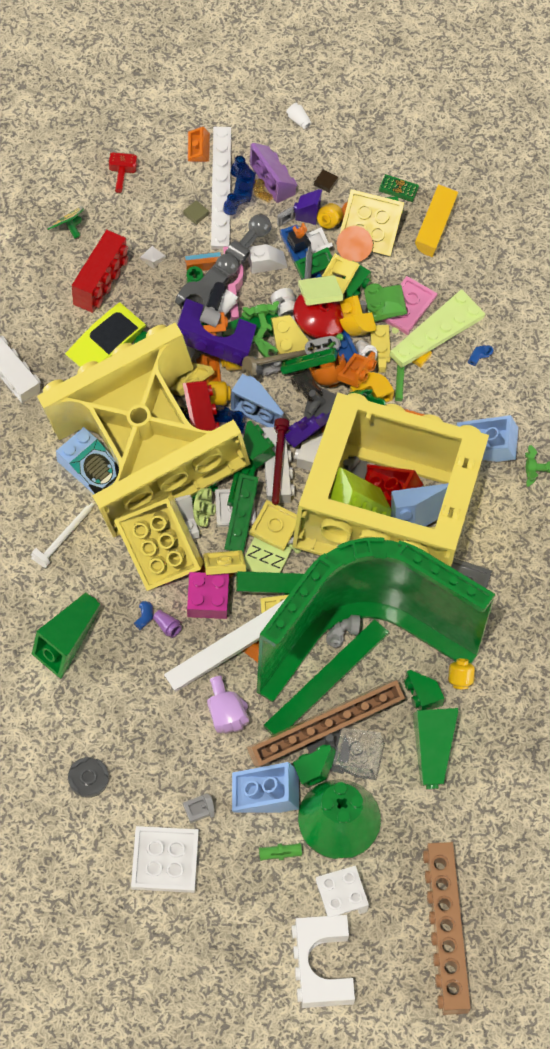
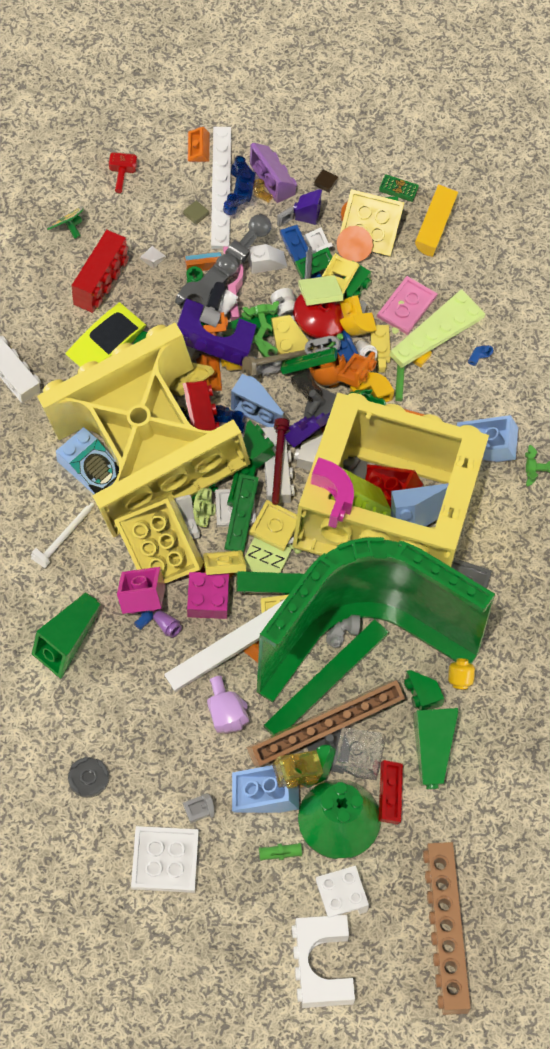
(141, 590): none -> dark pink brick
(221, 392): yellow head -> none
(298, 115): white cone -> none
(298, 239): black piece -> none
(307, 762): none -> clear yellow brick
(329, 215): yellow head -> none
(337, 482): none -> dark pink arch
(385, 301): bright green slope -> none
(390, 792): none -> red plate

